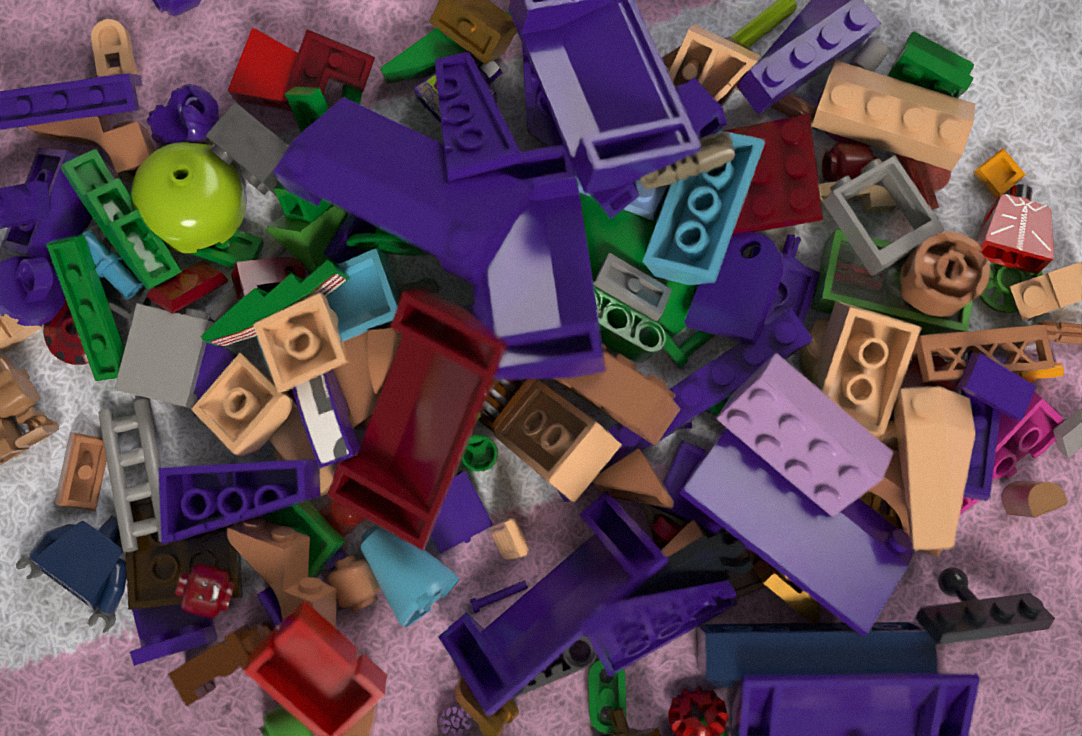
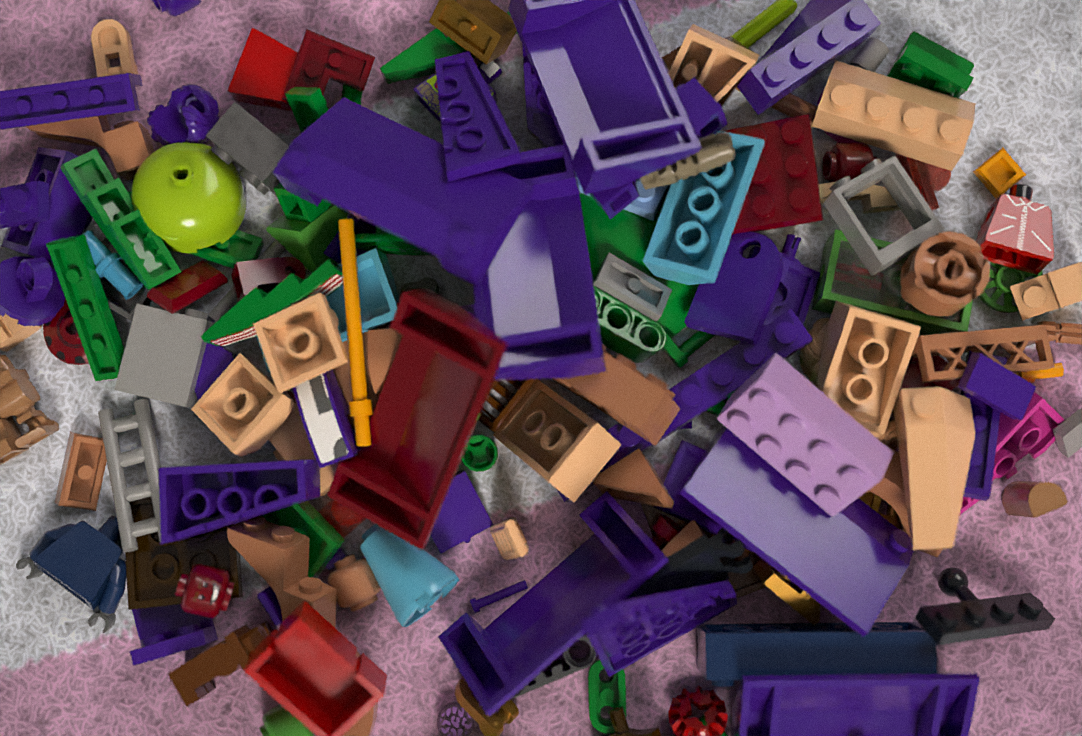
(360, 406): none -> light orange bar

